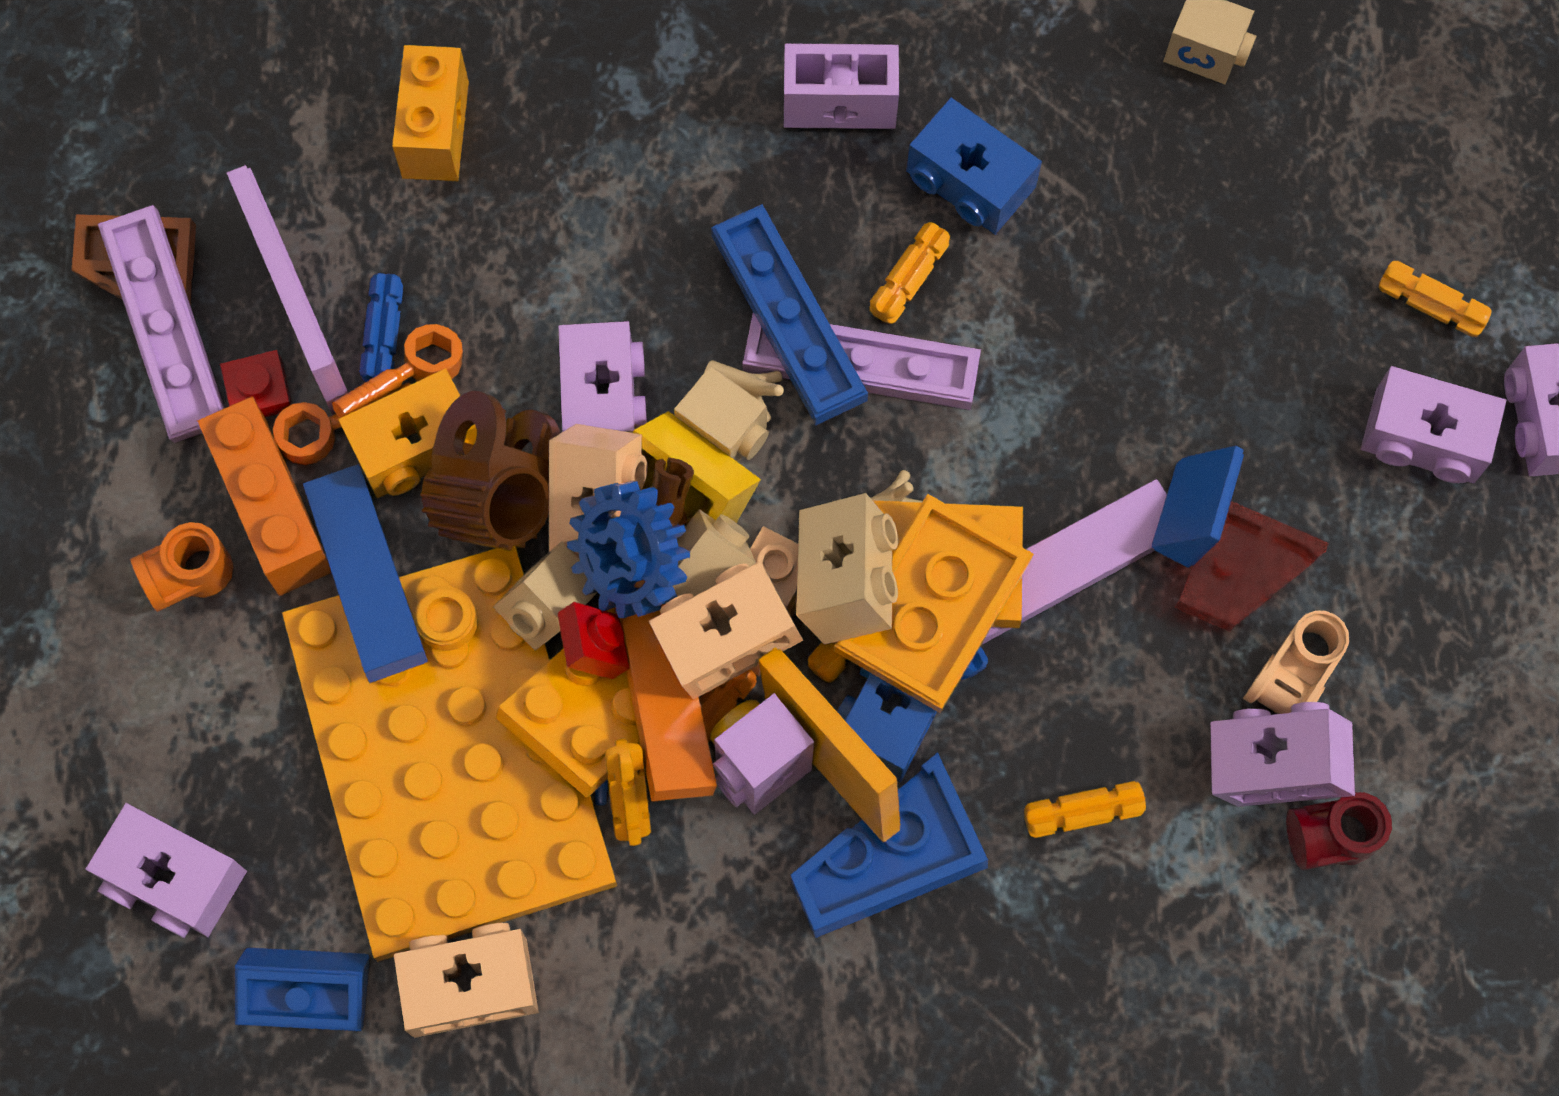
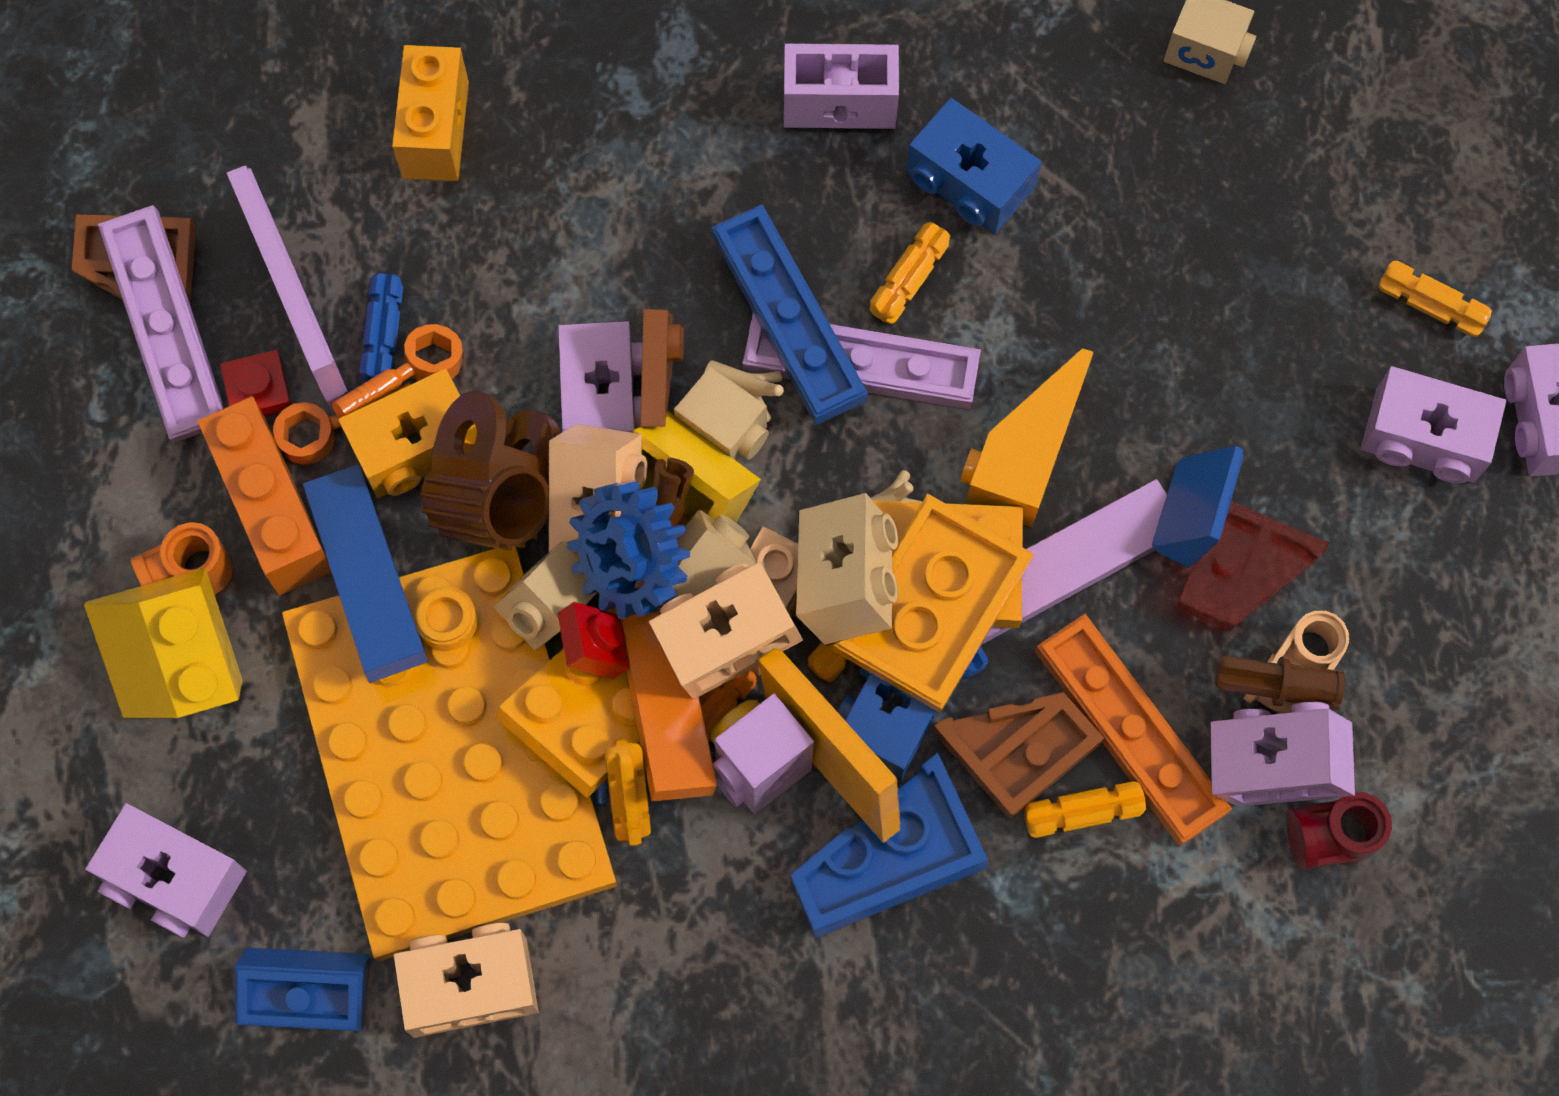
(166, 647): none -> yellow slope
(661, 347): none -> dark orange wing
(1020, 748): none -> dark orange wing
(1026, 444): none -> light orange slope
(1132, 729): none -> orange tile
(1281, 681): none -> reddish brown axle

